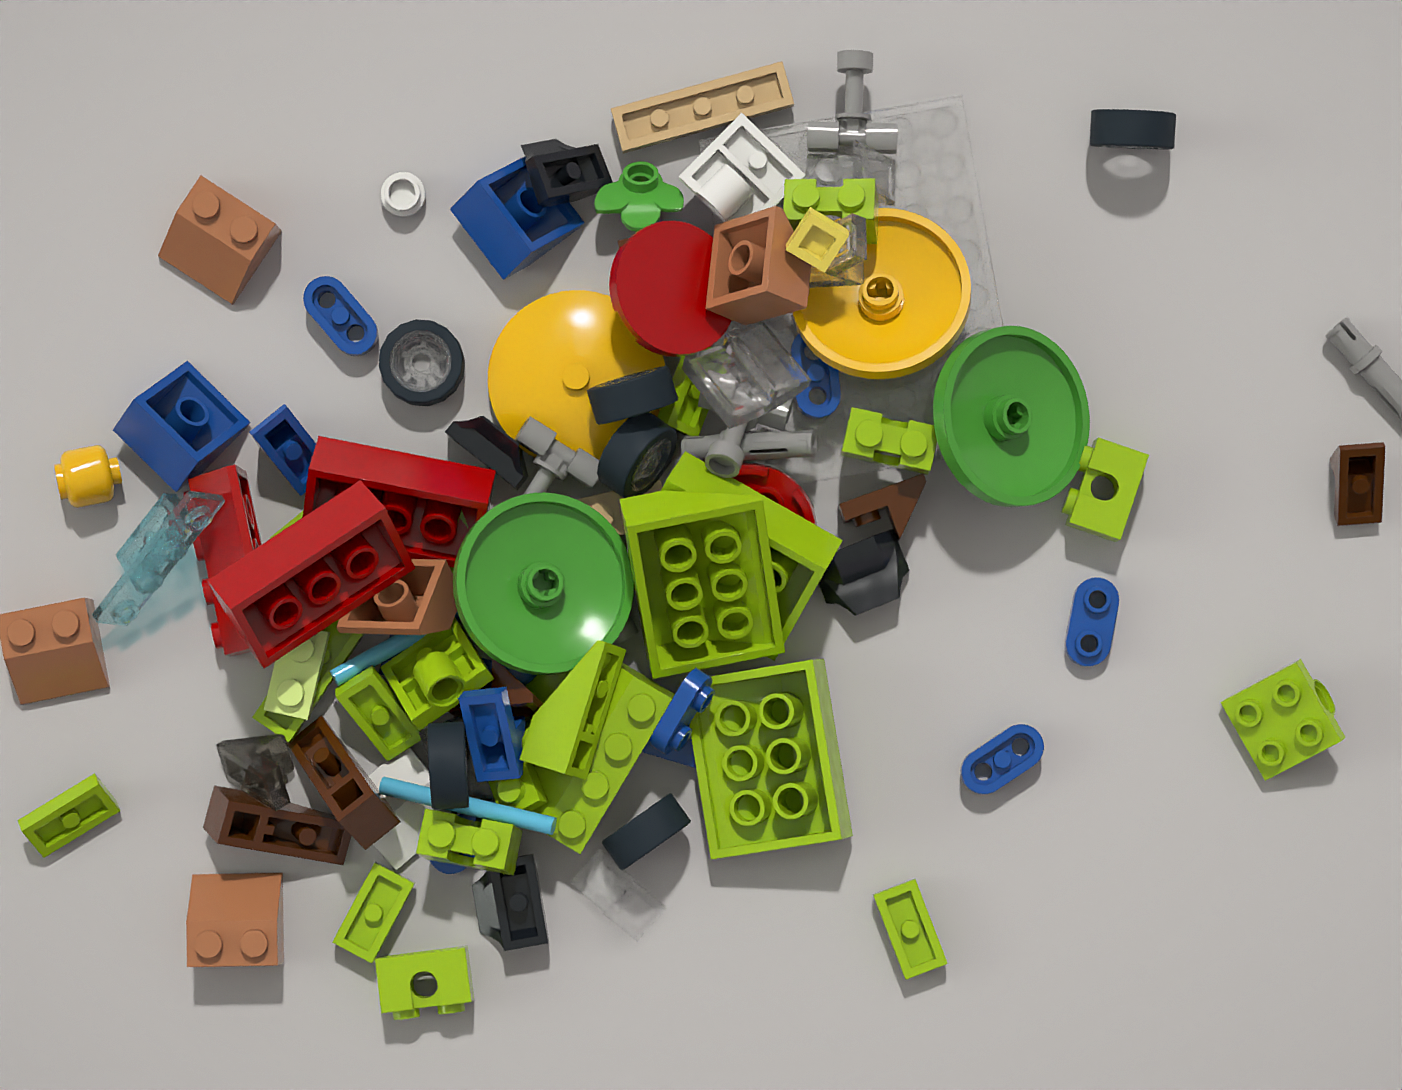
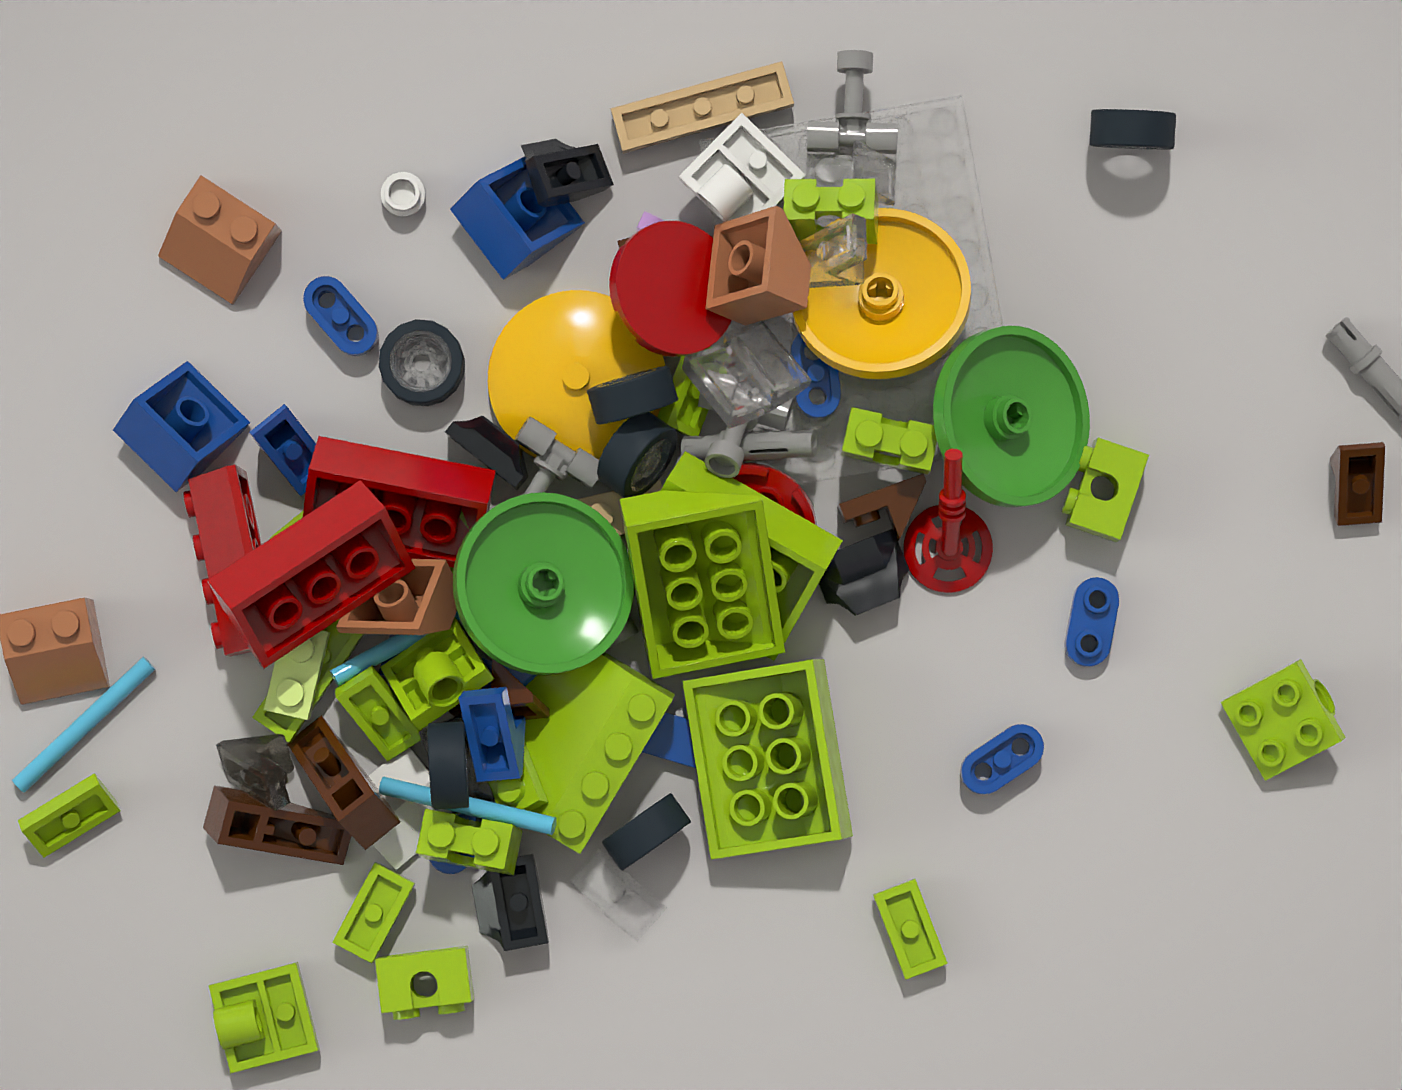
(83, 724): none -> medium azure bar
(87, 476): yellow head -> none
(154, 551): clear light blue bracket -> none
(235, 920): nougat slope -> none
(263, 1017): none -> lime plate
(571, 720): lime slope -> none
(639, 196): bright green plate -> none
(692, 696): blue plate -> none
(817, 239): light yellow tile -> none
(948, 537): none -> red dish

